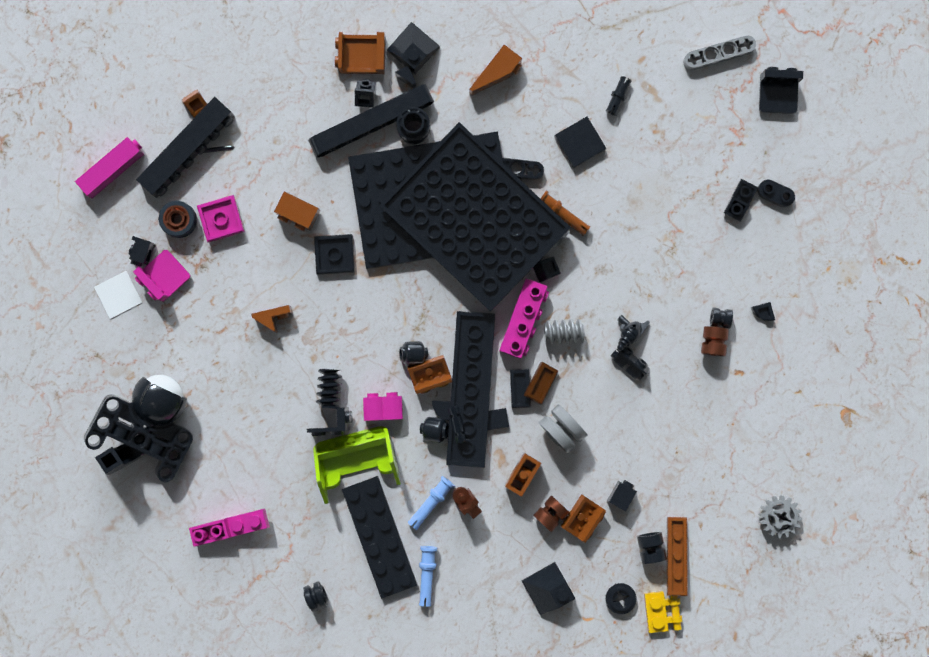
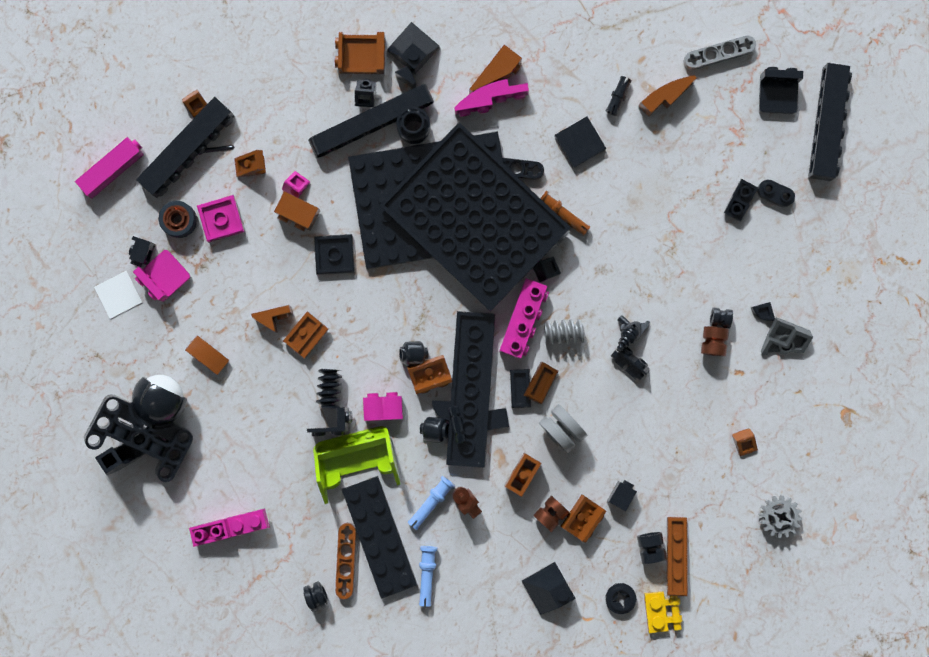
(207, 355): none -> dark orange slope
(250, 164): none -> dark orange slope
(295, 184): none -> dark pink slope
(306, 335): none -> dark orange plate
(345, 560): none -> dark orange beam
(482, 98): none -> dark pink slope
(666, 94): none -> dark orange slope
(745, 442): none -> dark orange slope
(786, 338): none -> dark grey slope
(829, 122): none -> black brick

